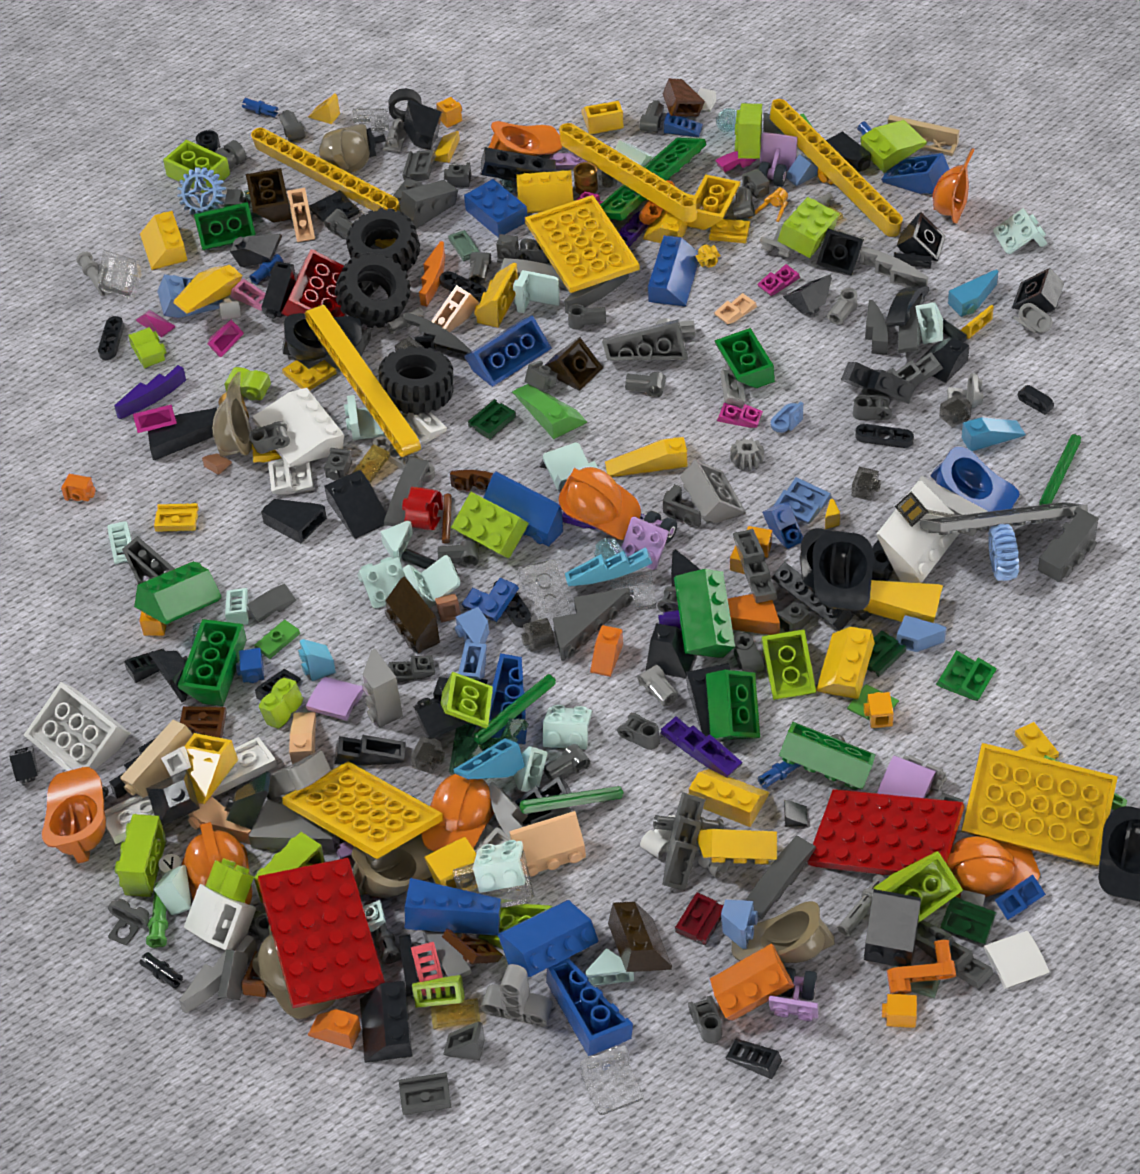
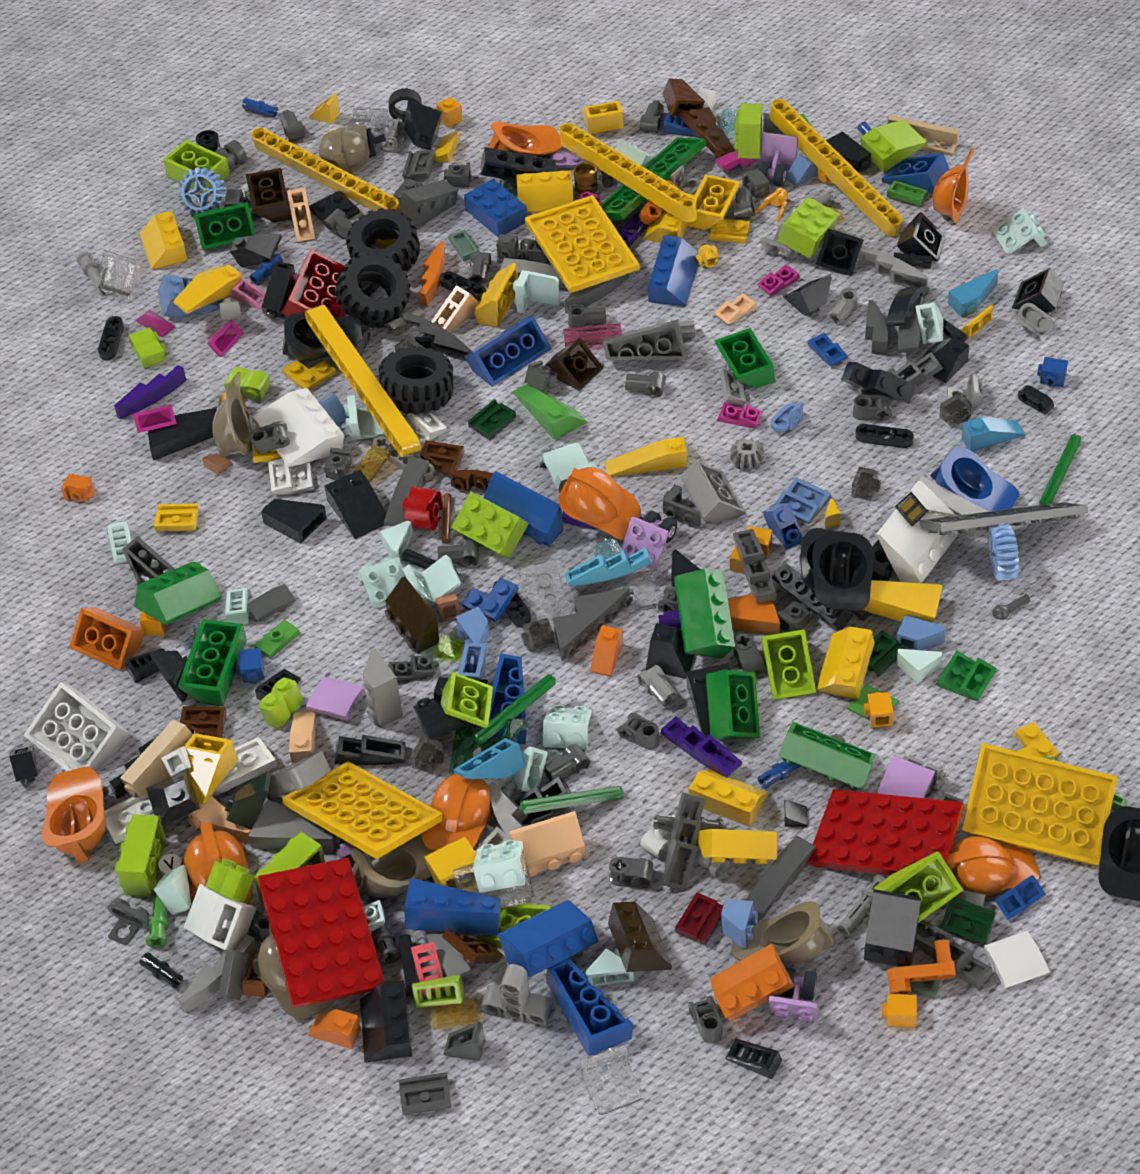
(106, 637): none -> orange slope
(316, 659): medium azure slope -> none
(334, 408): none -> medium blue slope
(442, 456): none -> reddish brown wing
(449, 648): none -> clear neon green slope
(591, 334): none -> clear pink plate
(632, 873): none -> dark grey piece
(689, 185): none -> light grey bracket
(704, 125): none -> reddish brown wing
(826, 350): none -> blue slope
(907, 193): none -> bright green plate
(919, 663): none -> light aqua slope
(1002, 611): none -> dark grey bar
(1053, 371): none -> blue brick
(1070, 547): dark grey wedge -> none

